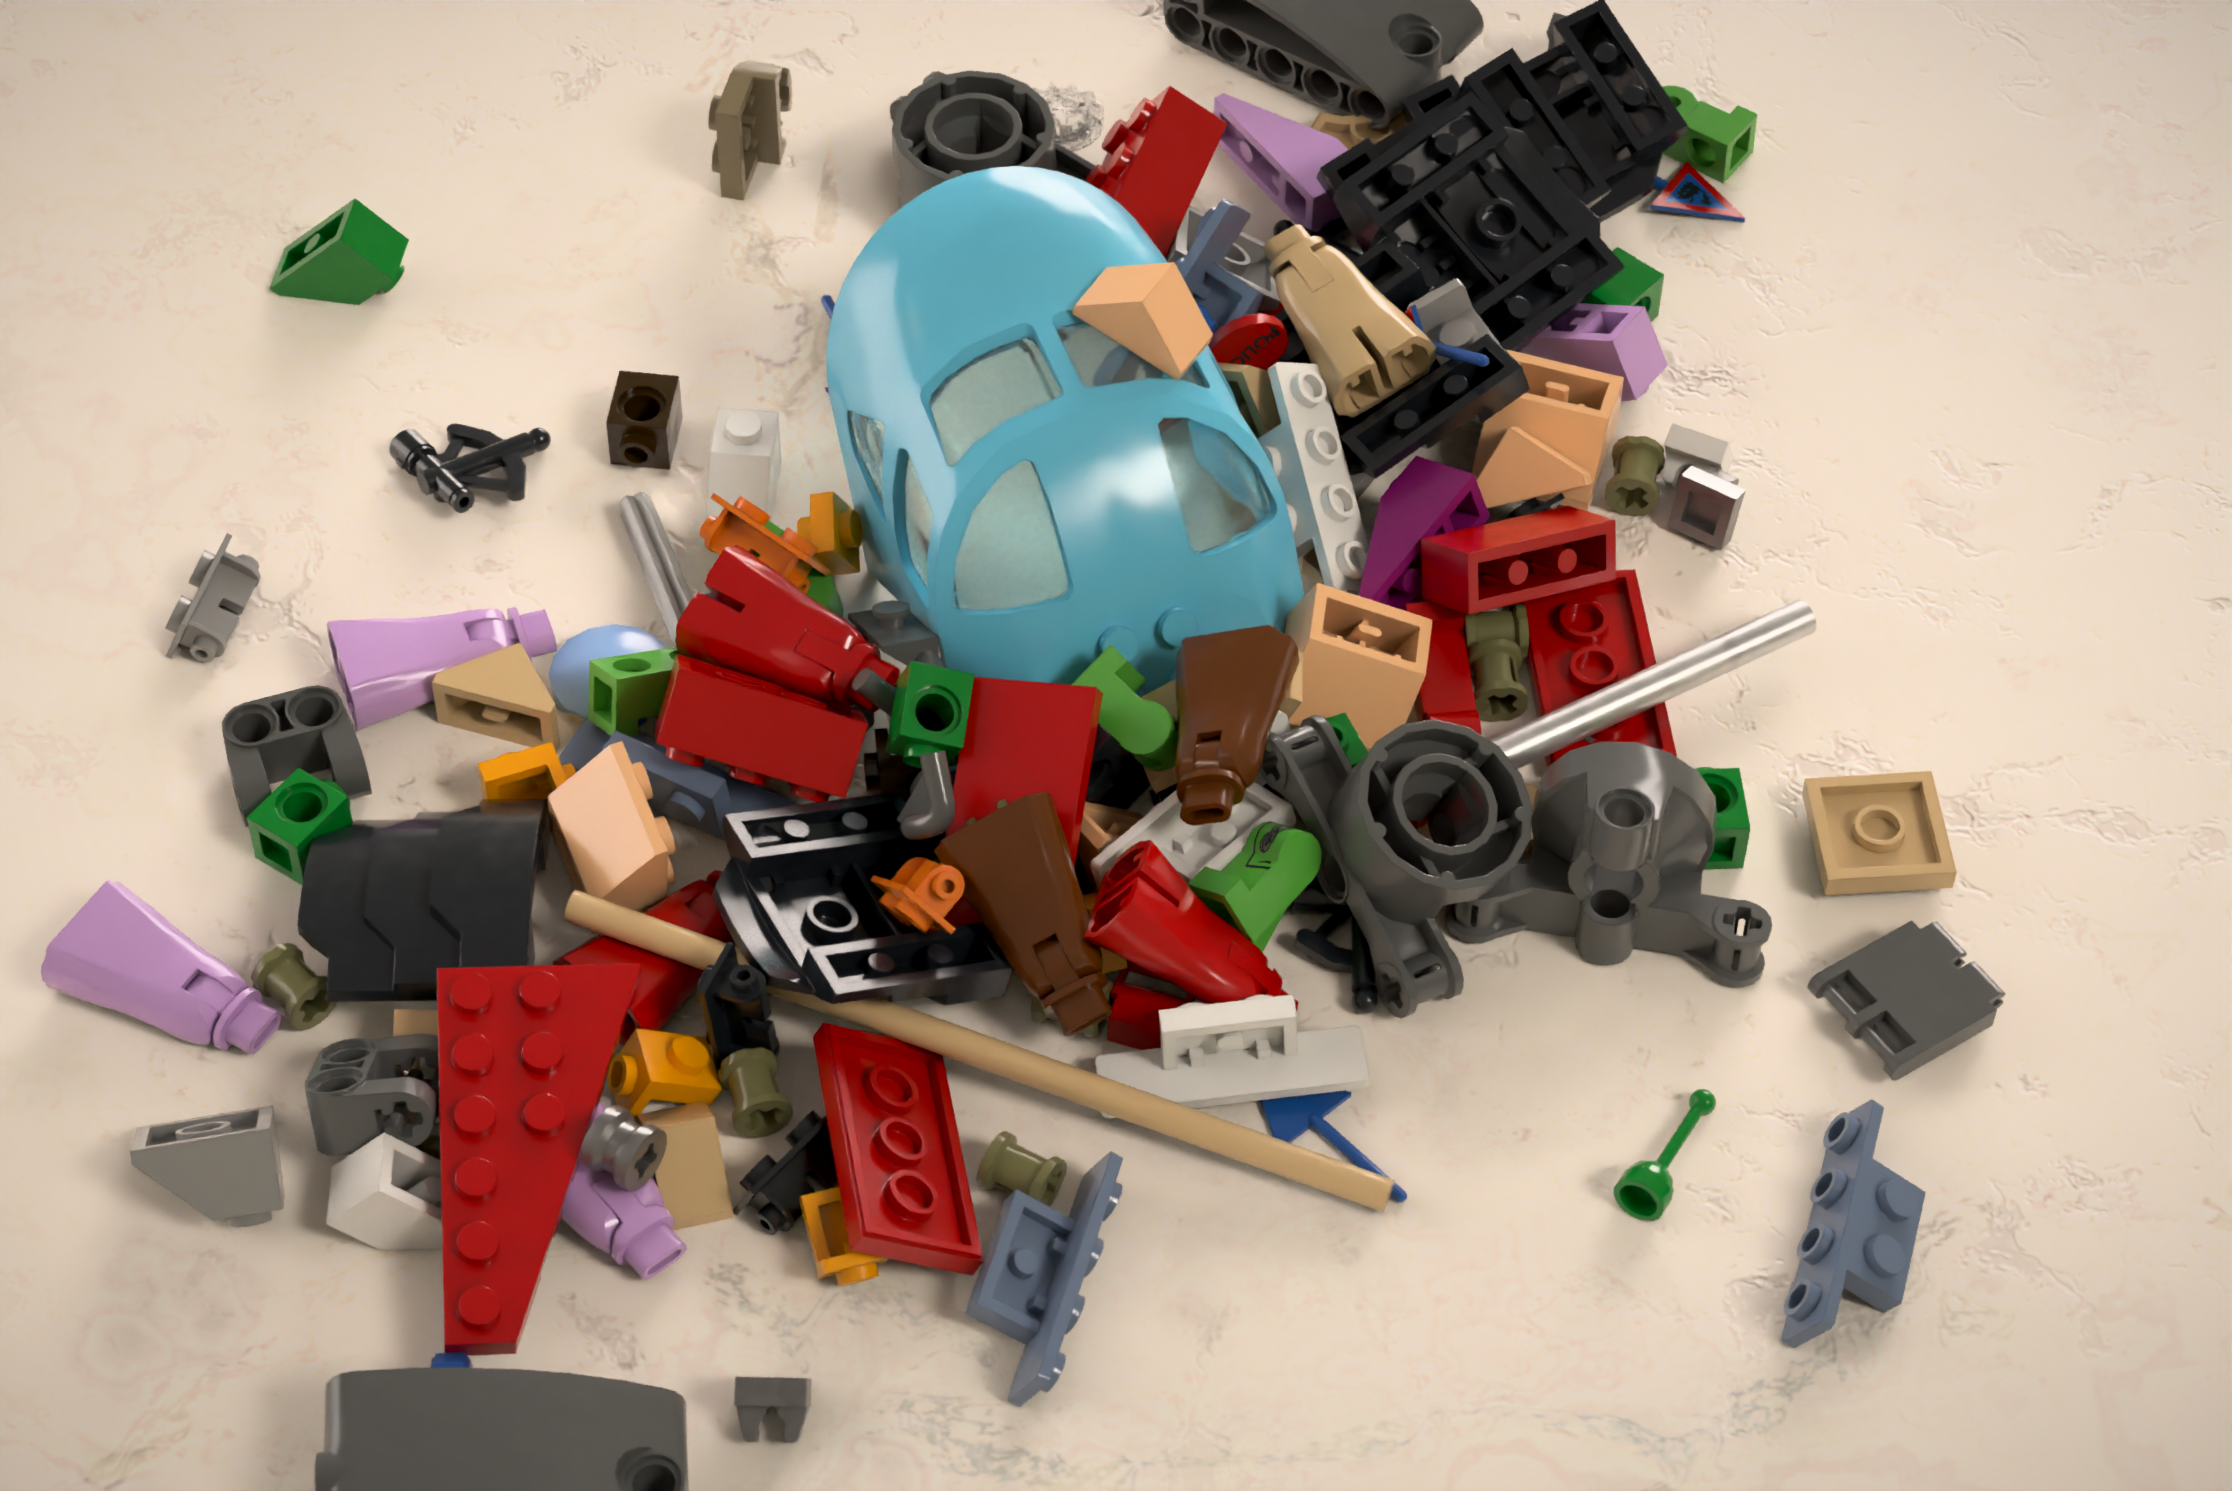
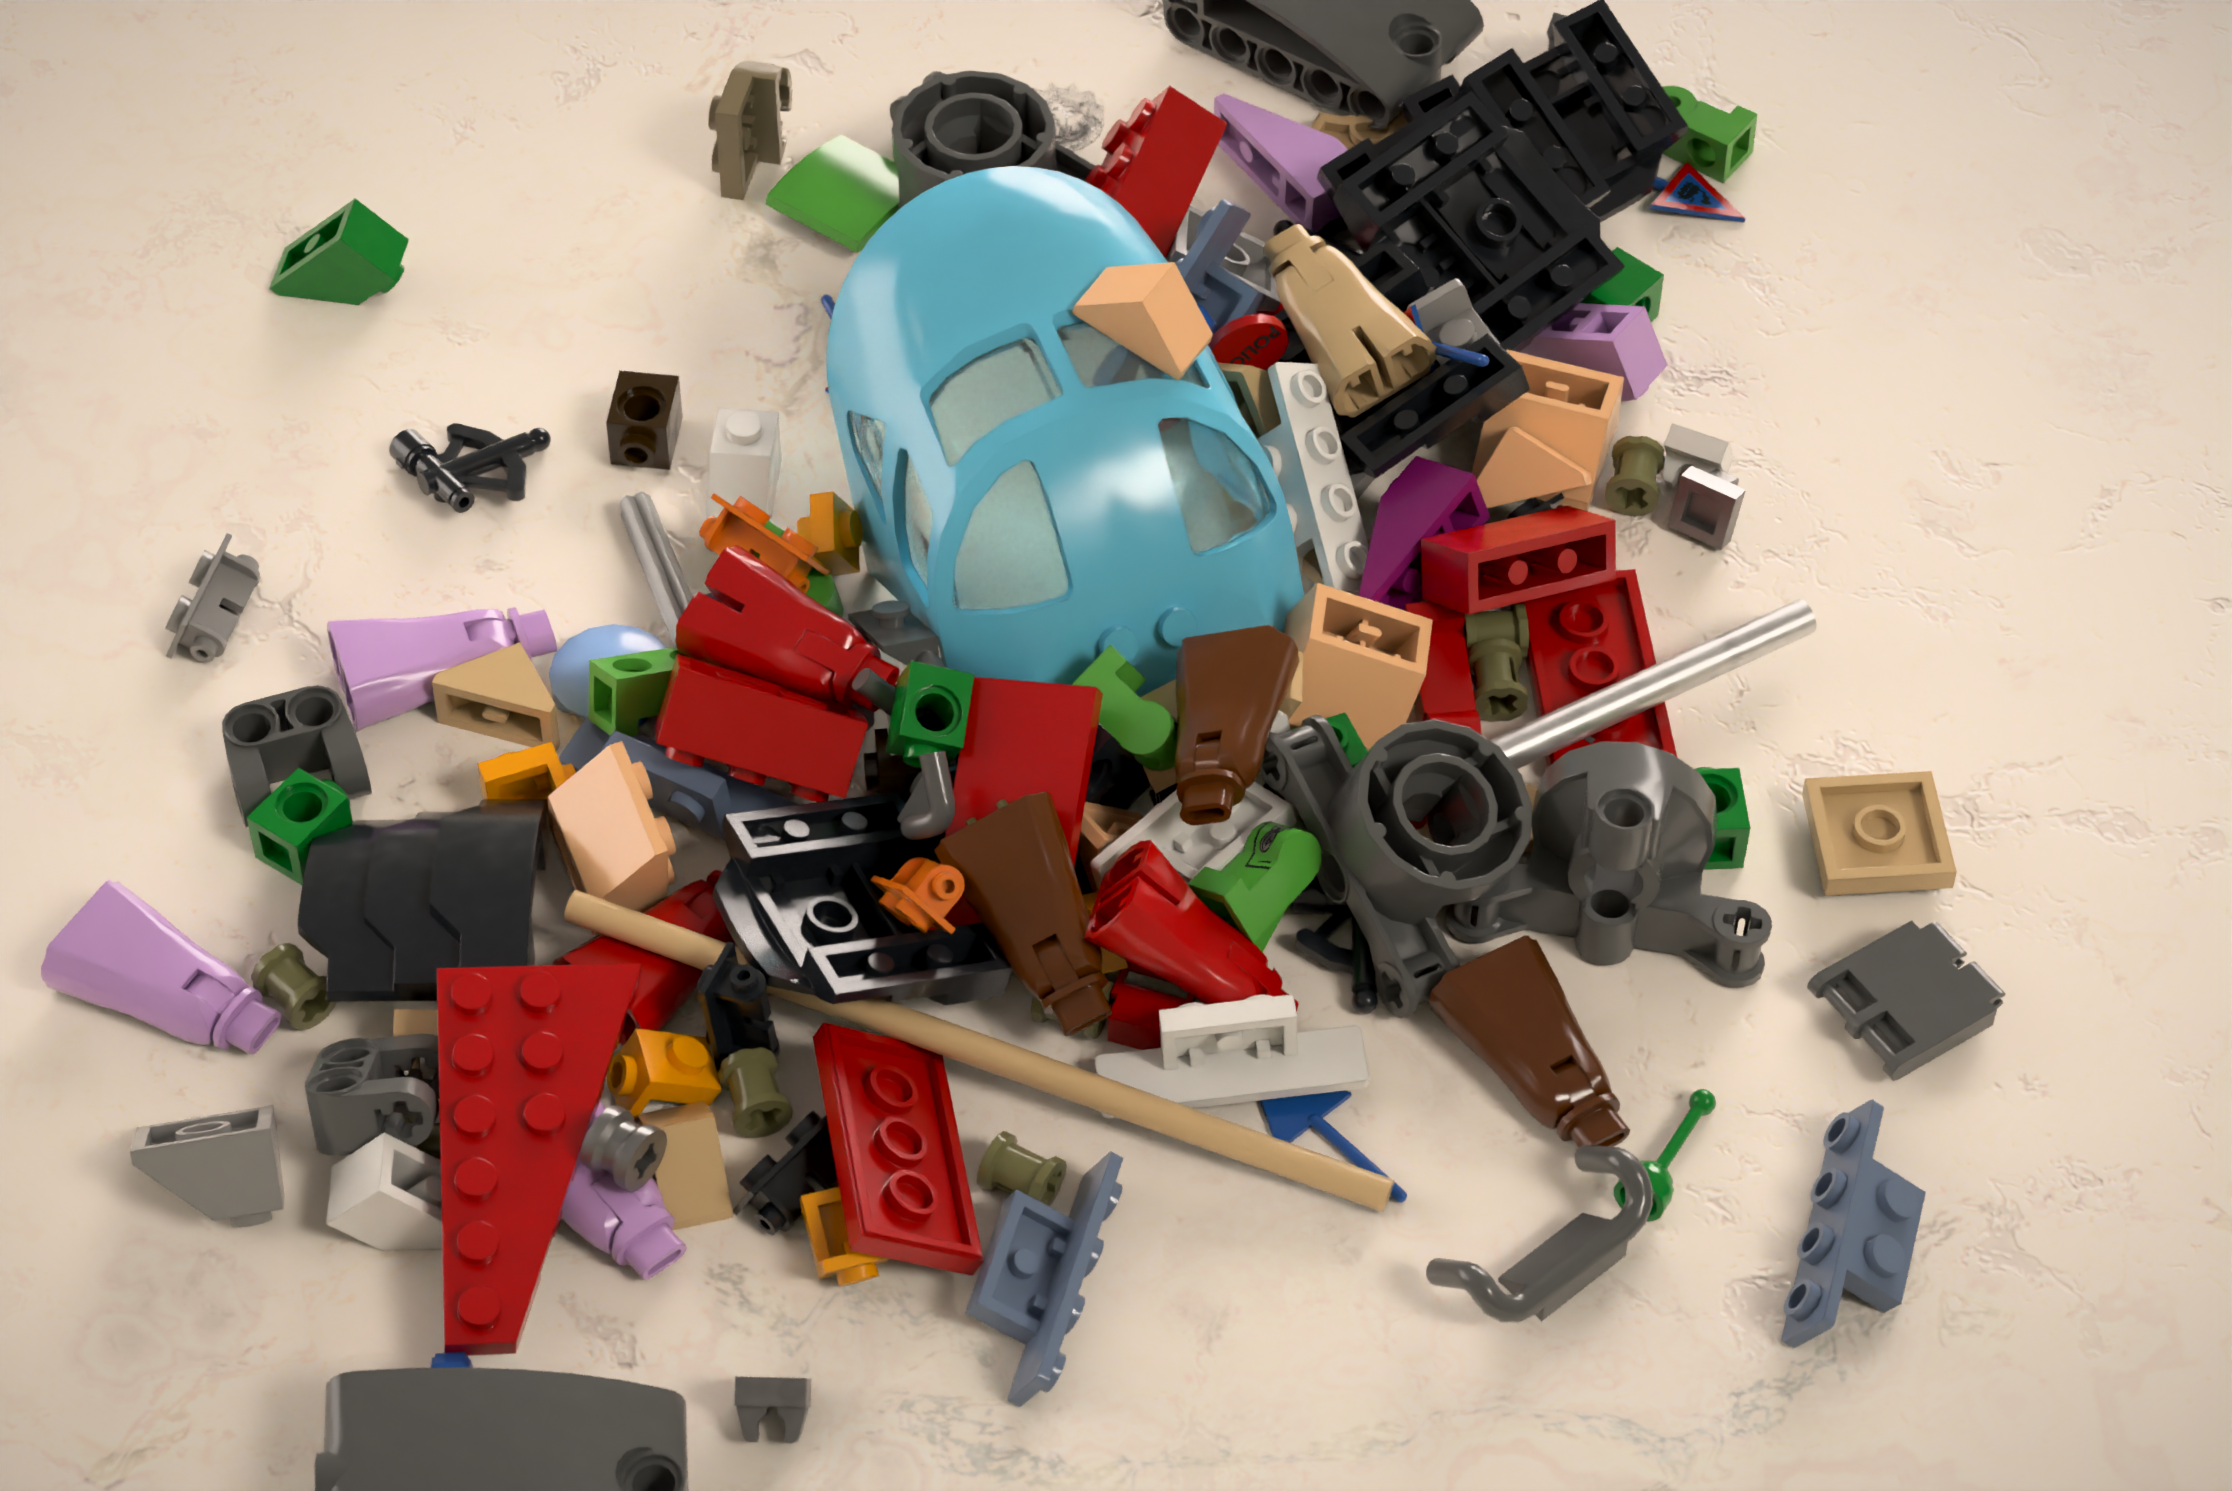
(840, 192): none -> bright green slope
(1523, 1028): none -> reddish brown piece
(1565, 1260): none -> dark grey piece

